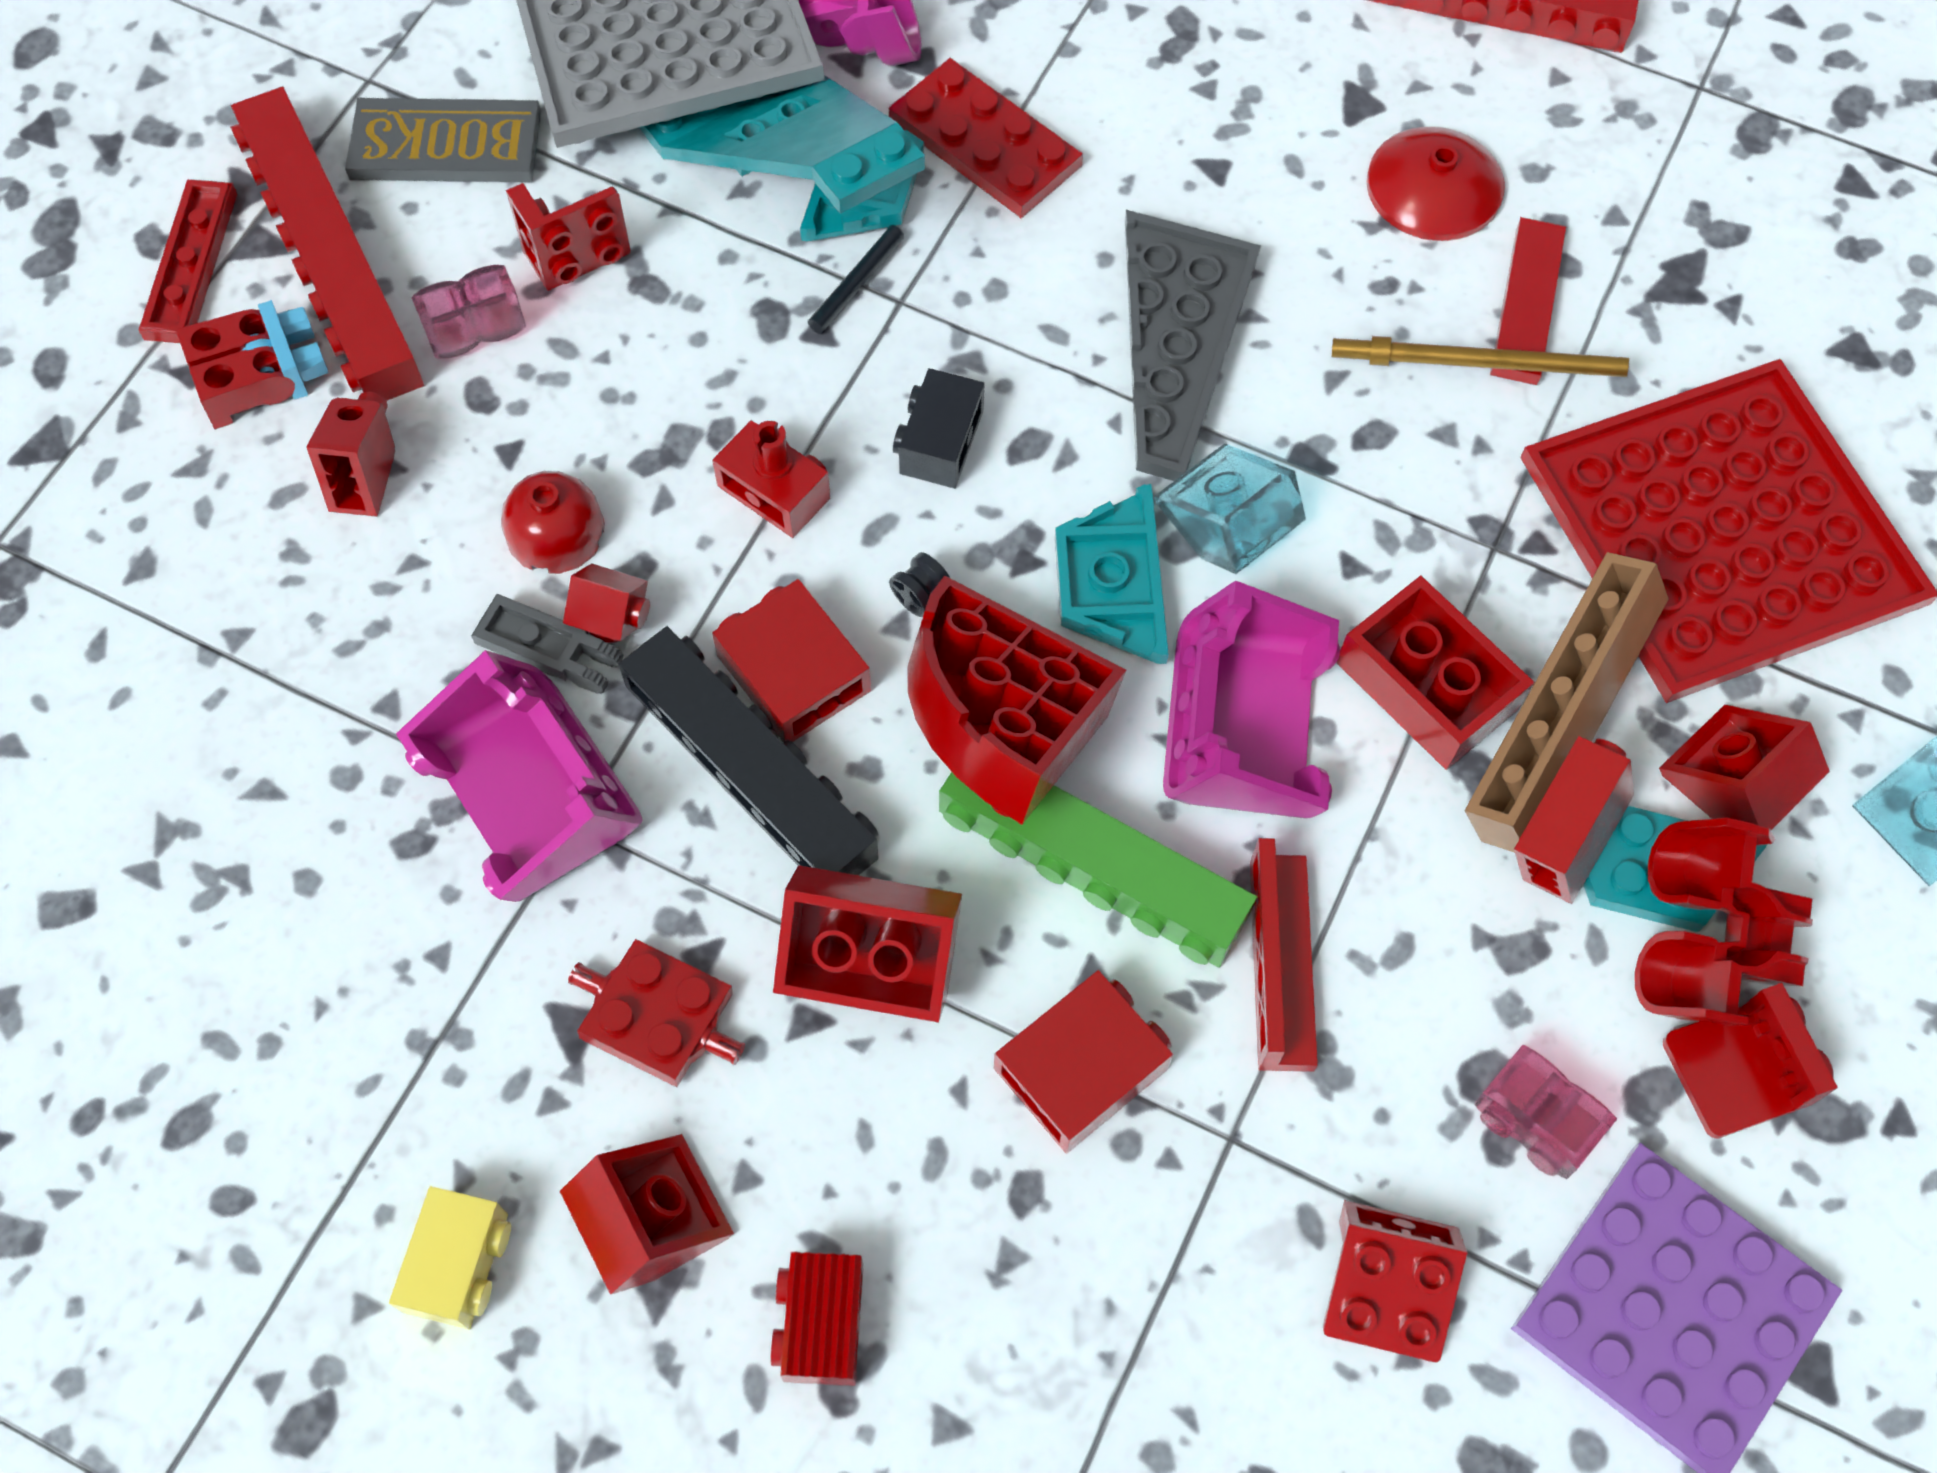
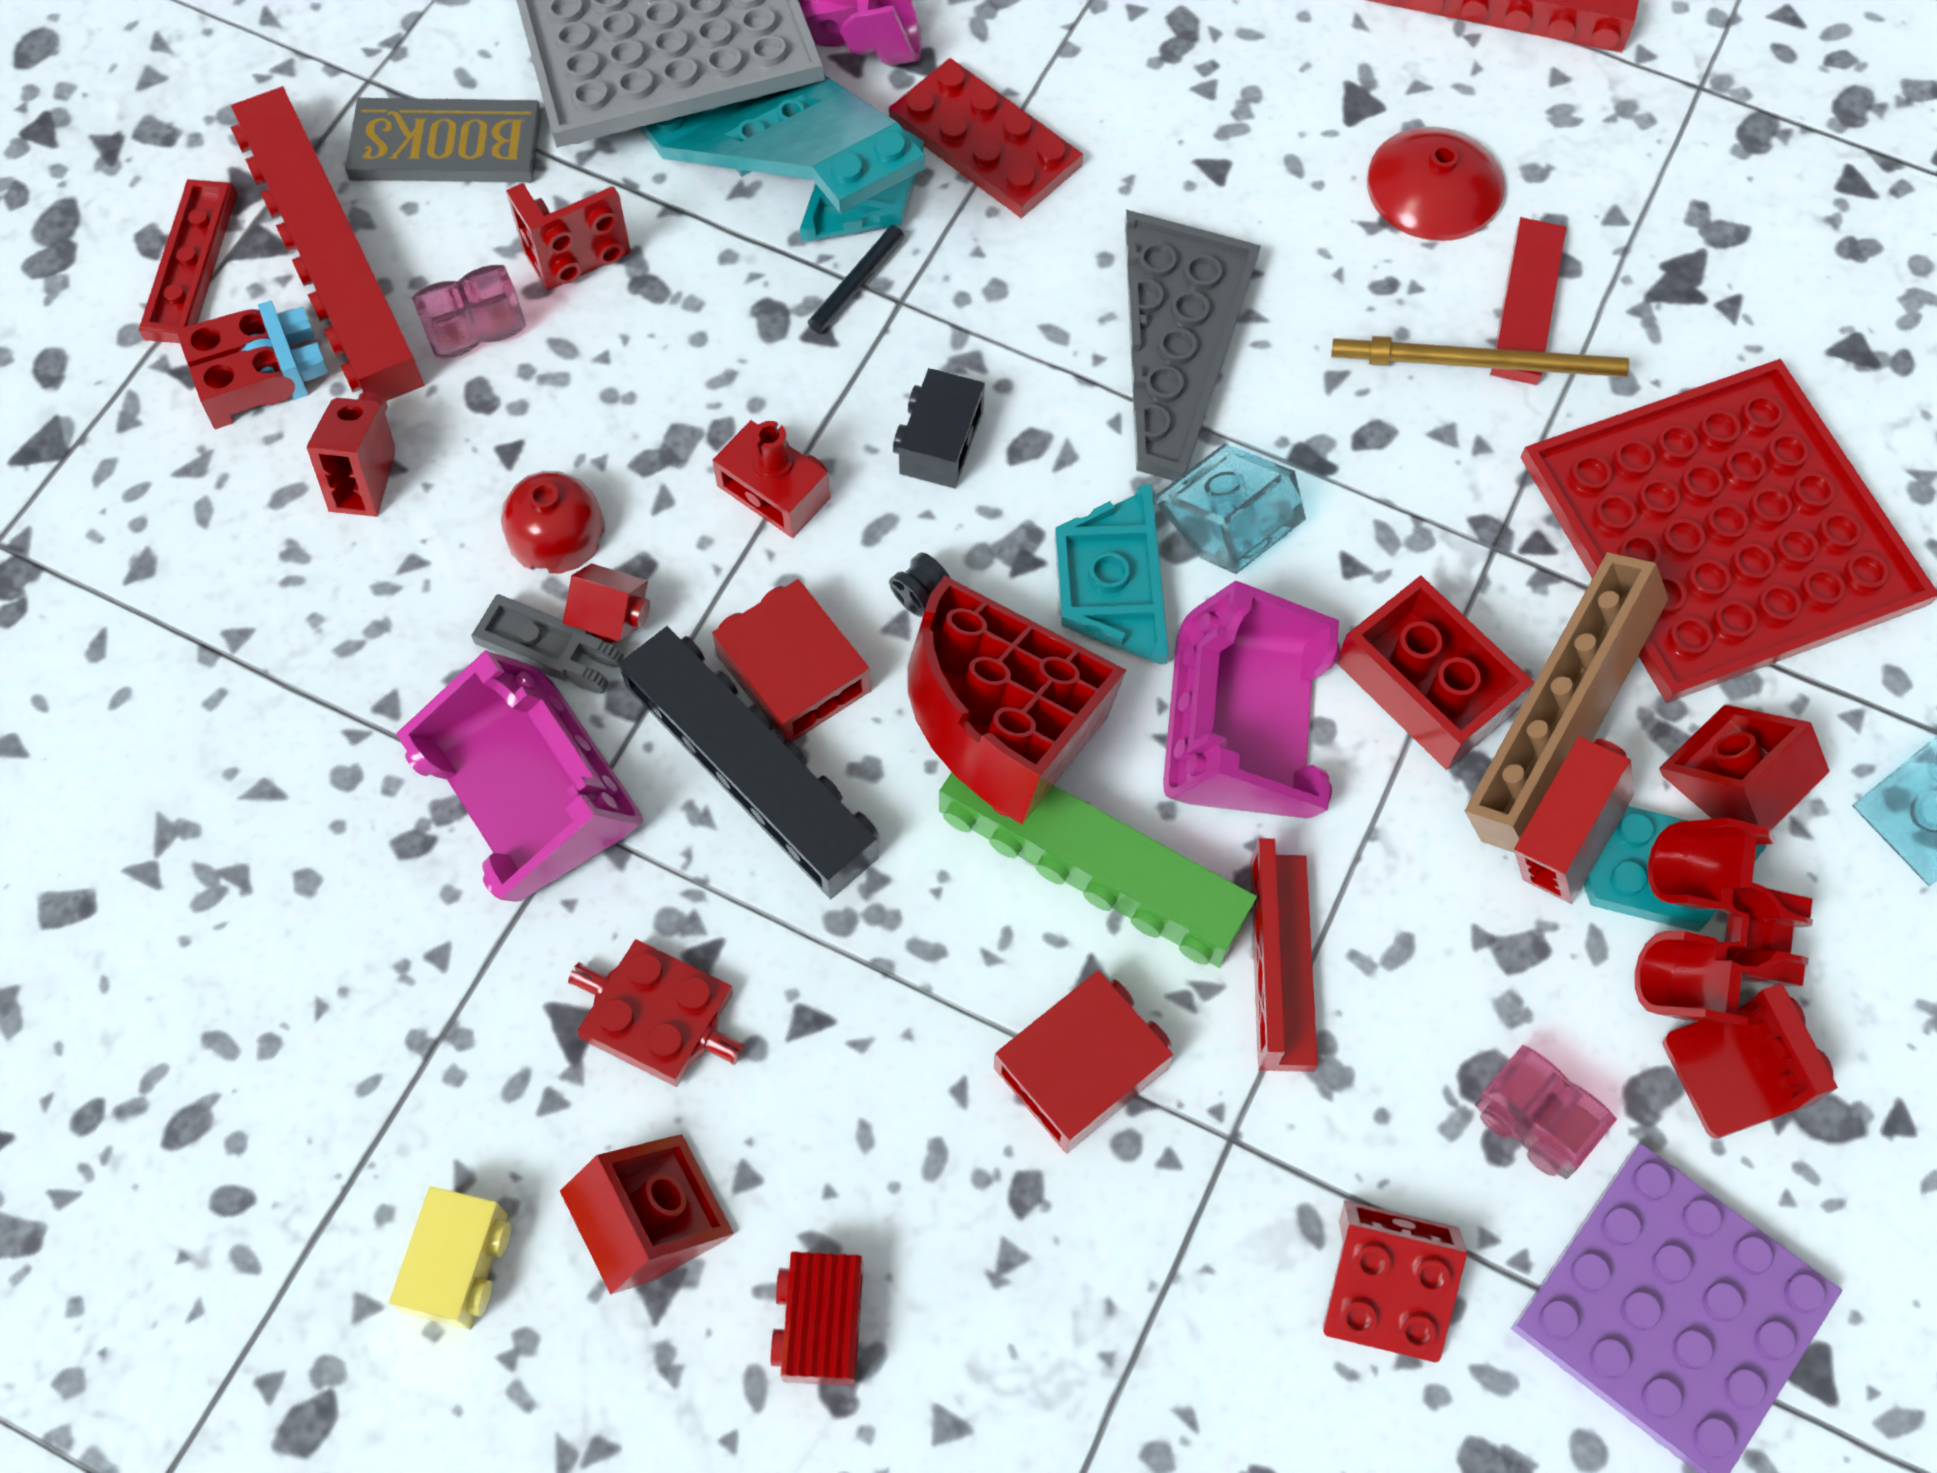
(866, 943): red brick -> none

